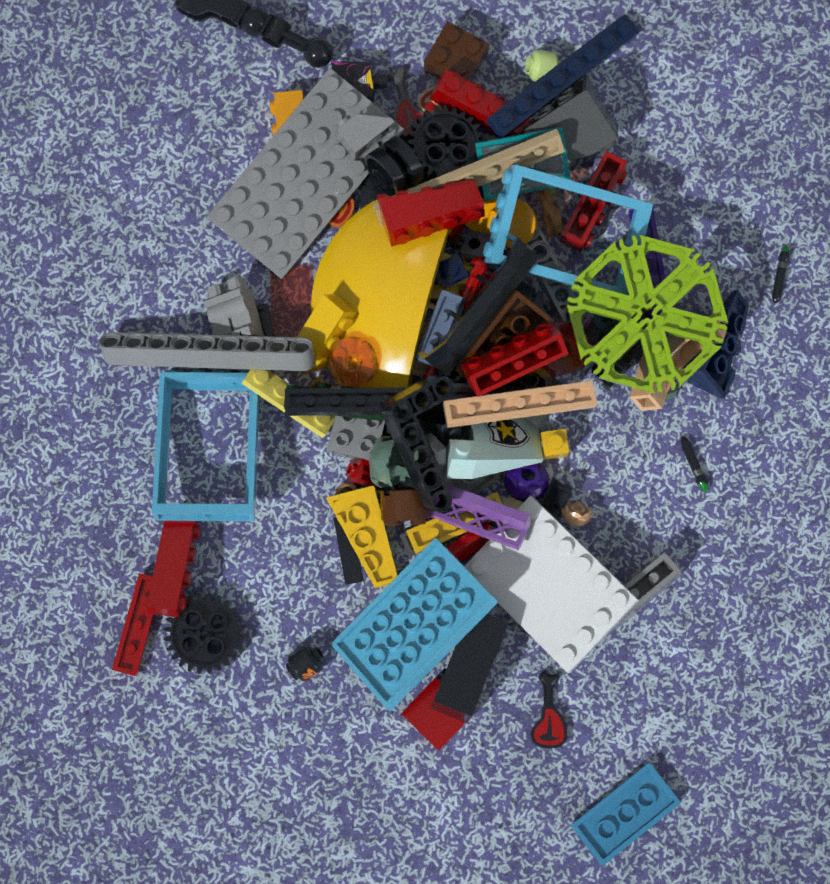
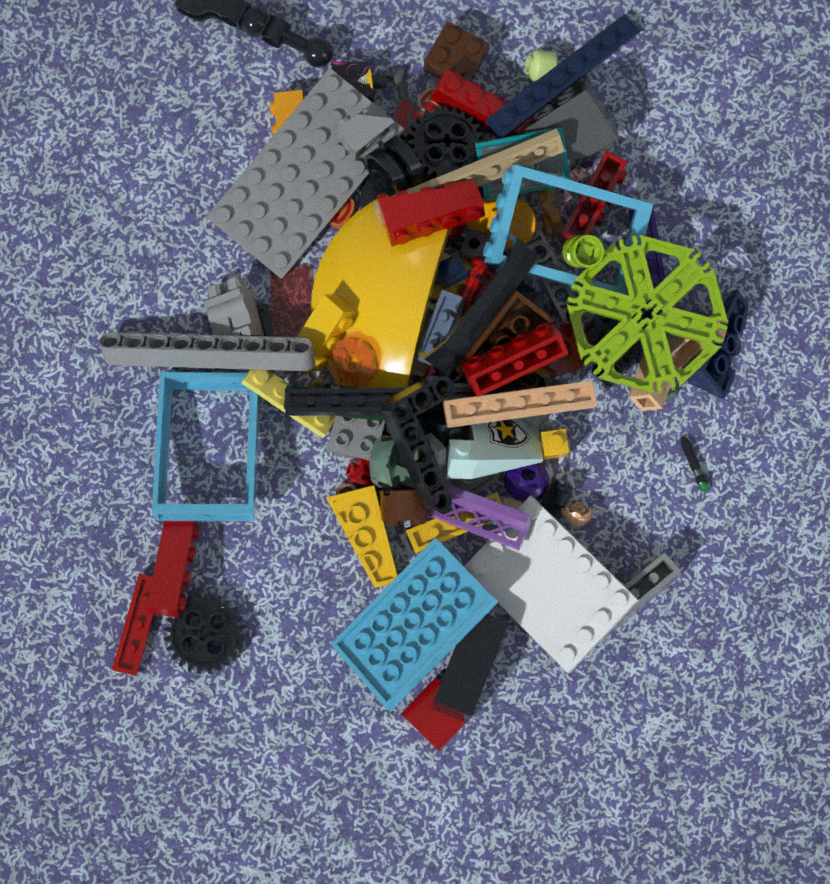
(305, 662): black head -> none
(350, 562): black sticker -> none
(468, 544): red tile -> none
(550, 729): black piece -> none
(583, 251): none -> lime wheel
(625, 814): dark azure plate -> none
(784, 257): black piece -> none

